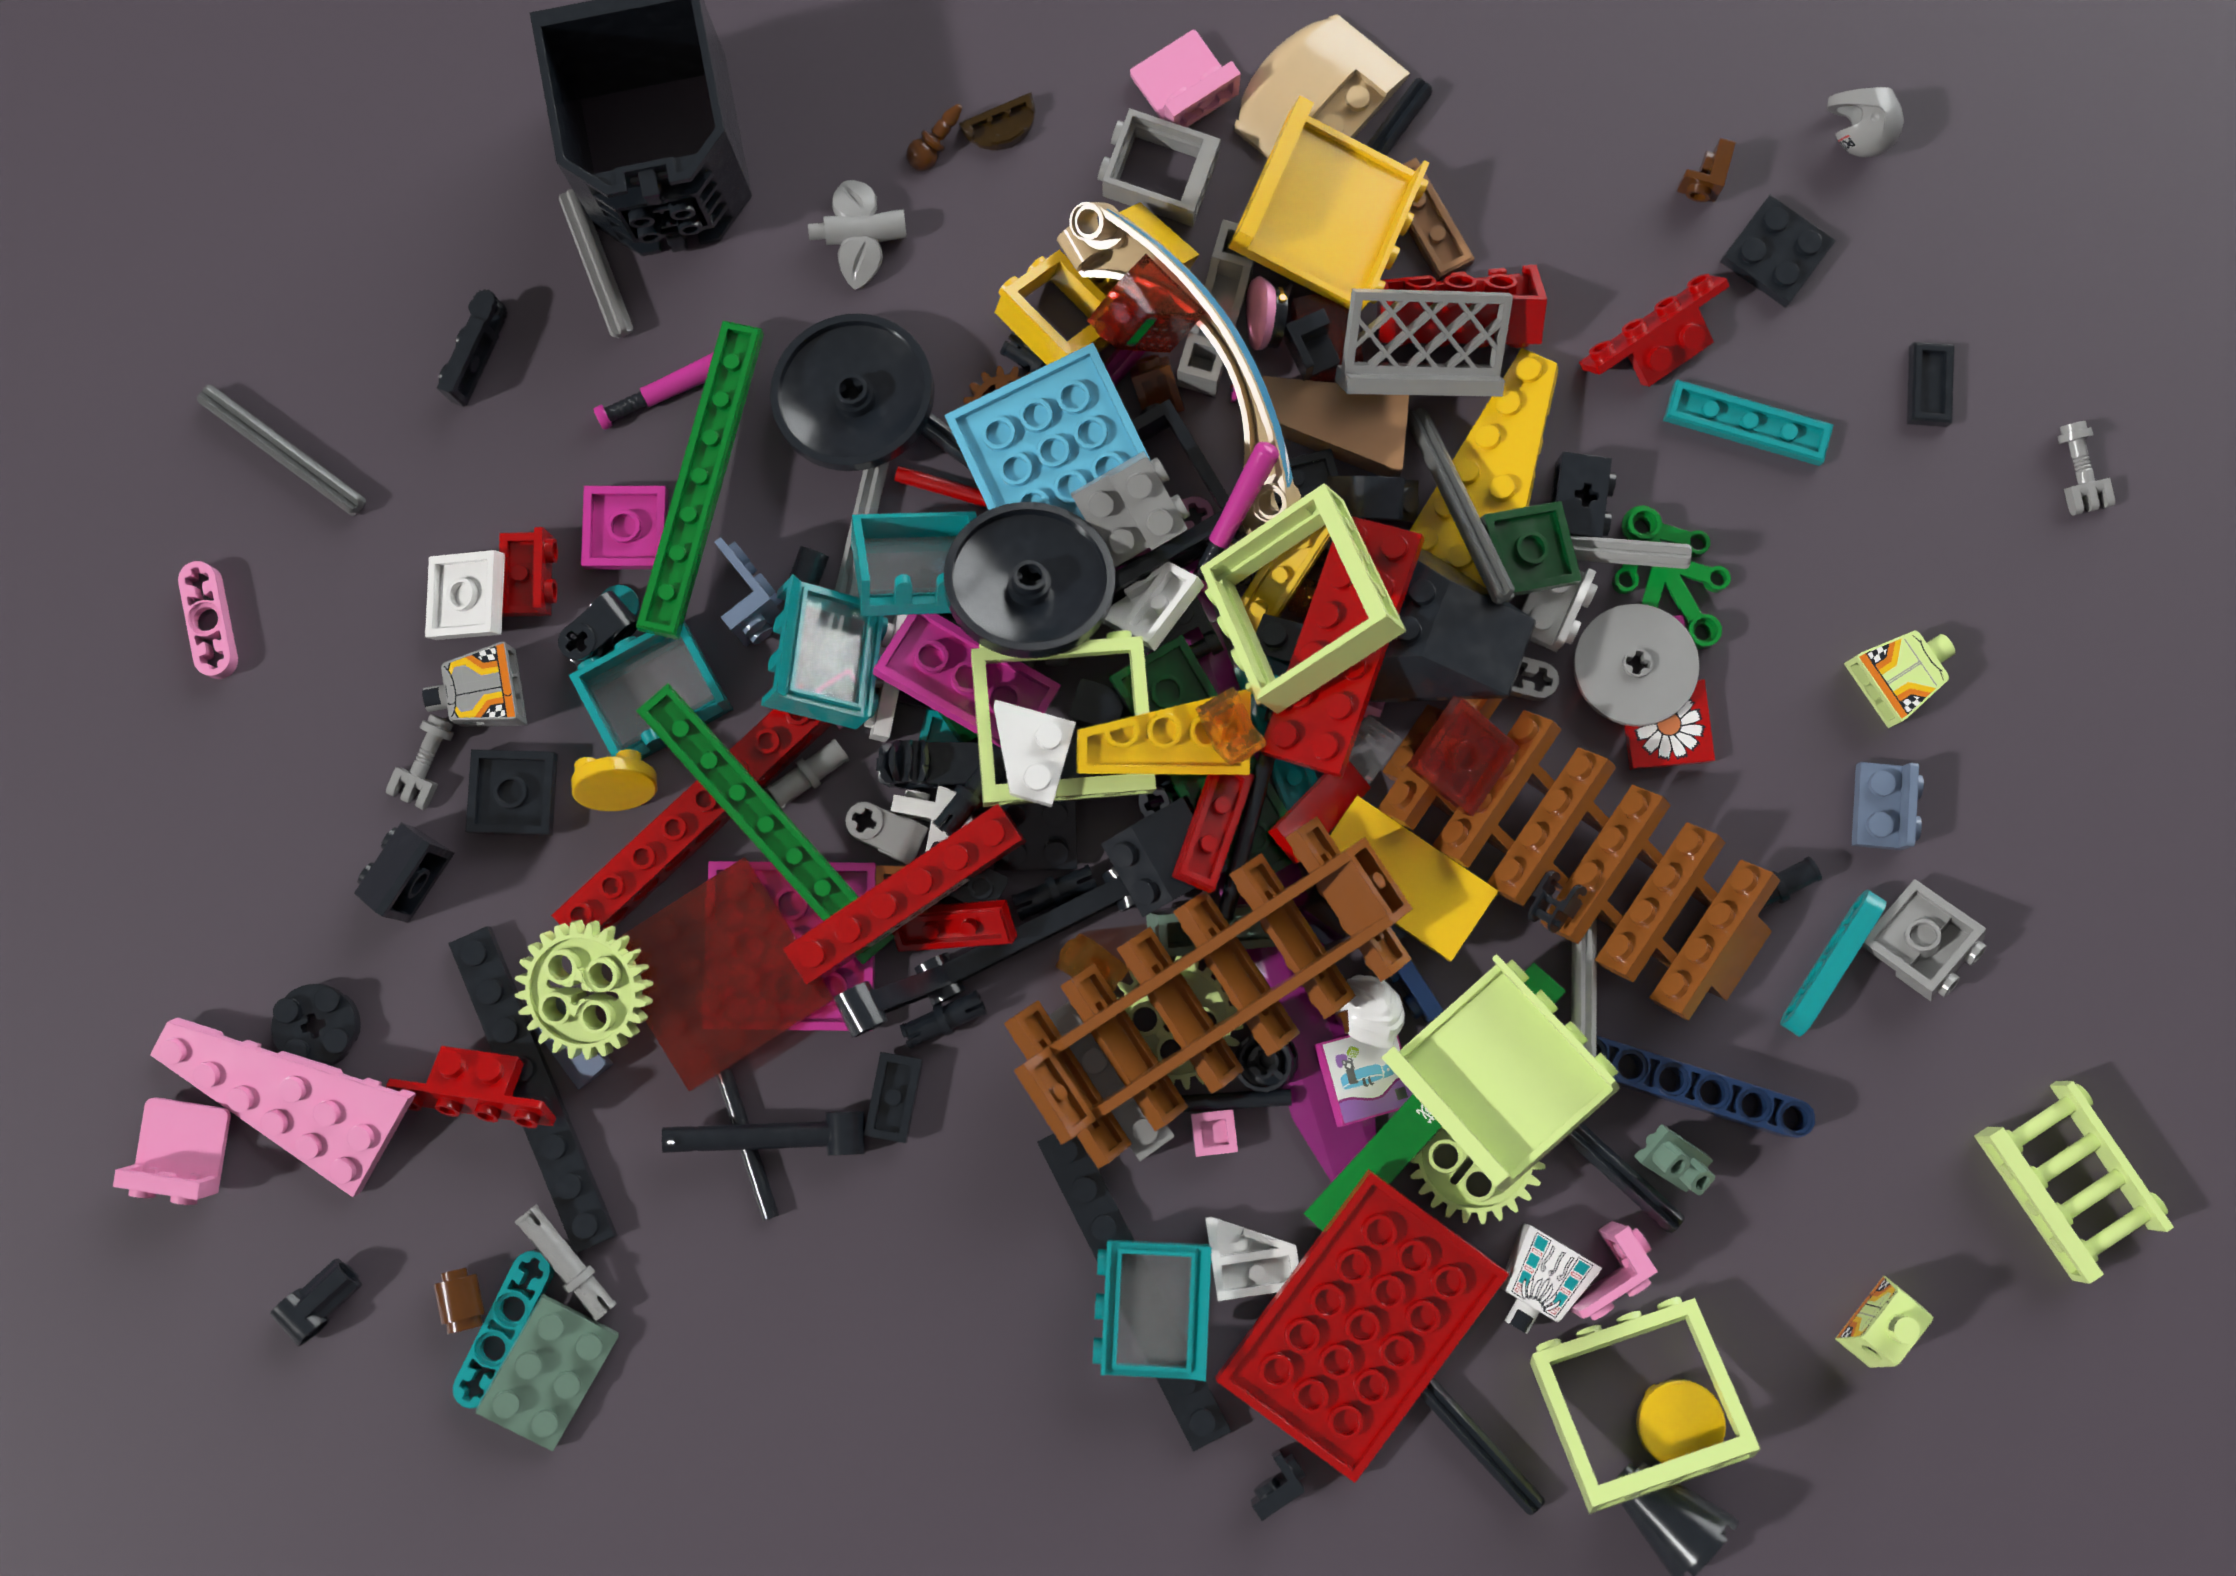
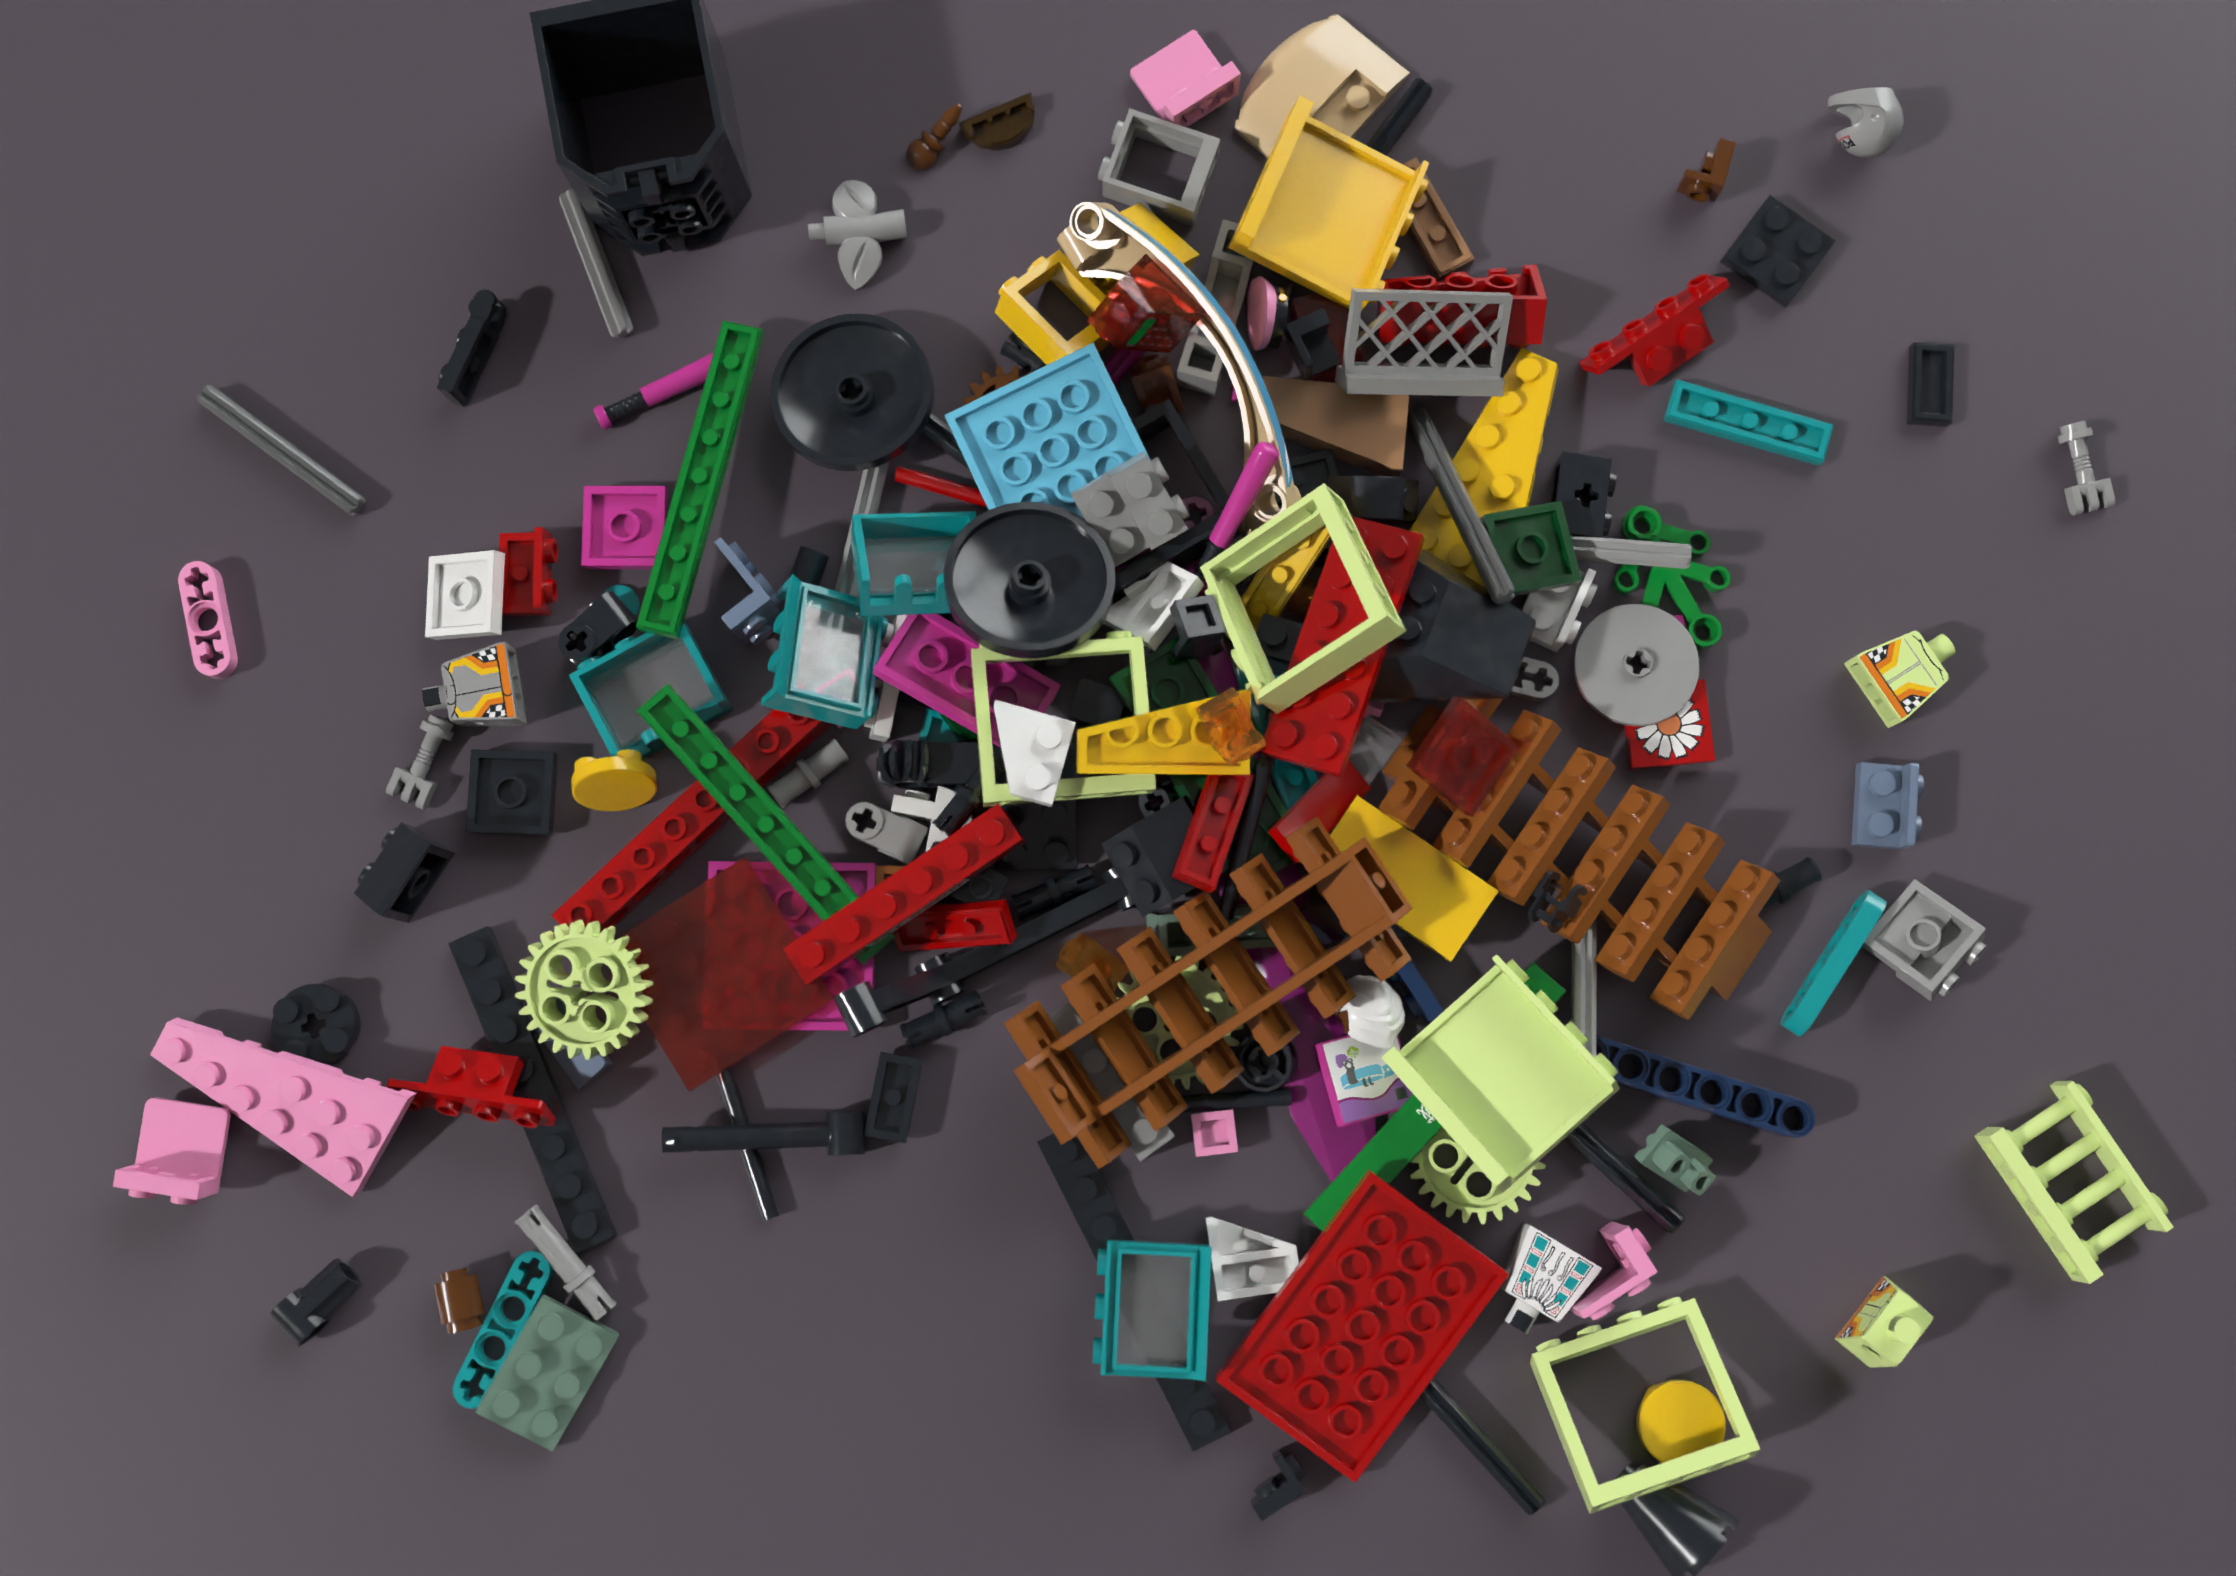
(1198, 627): none -> black panel

